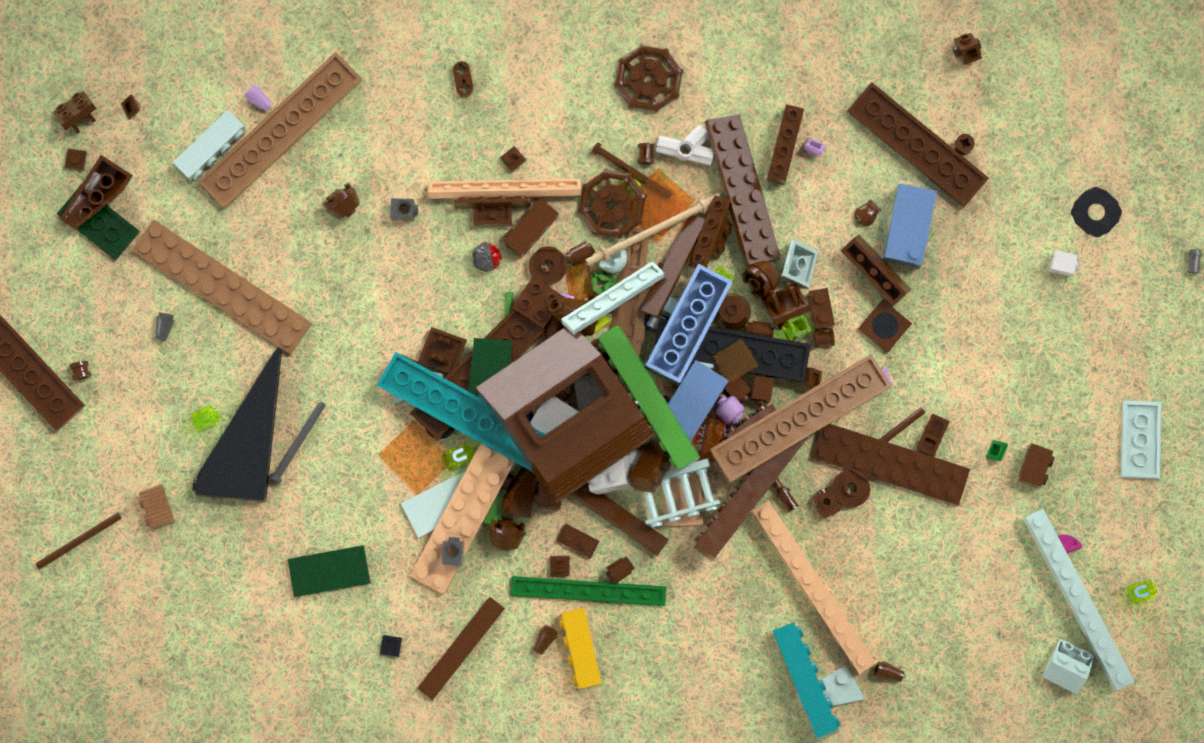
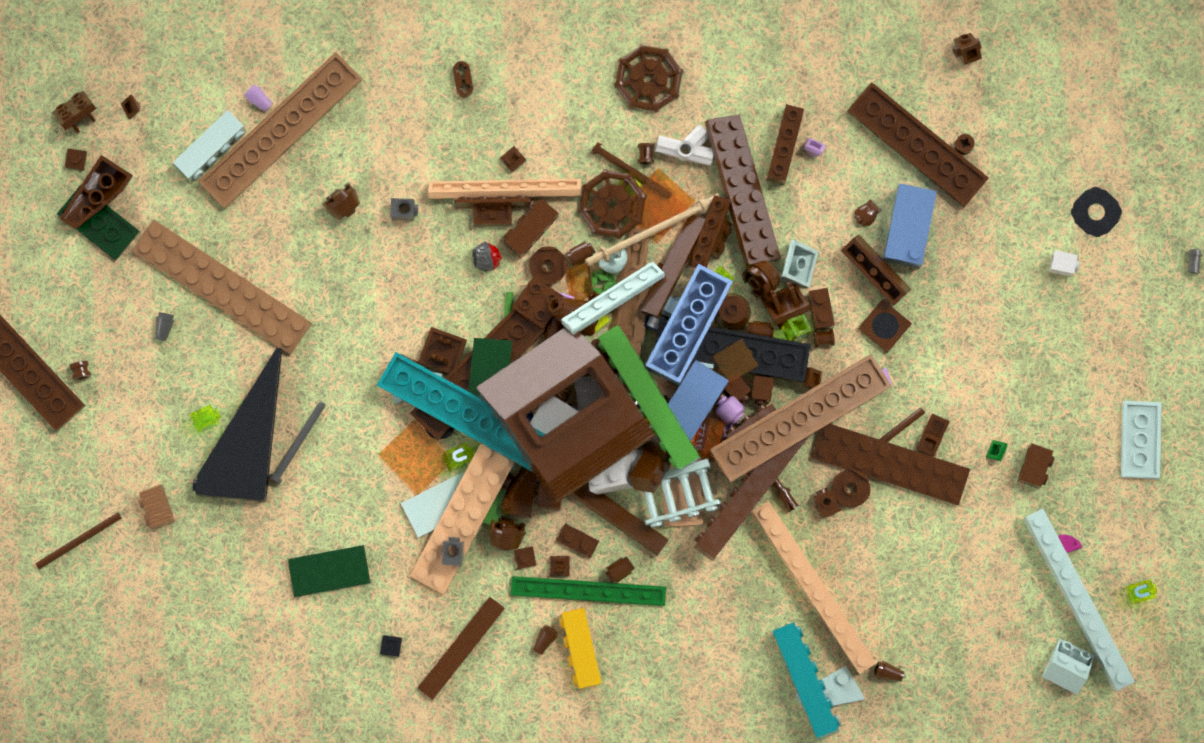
(525, 557): none -> reddish brown plate

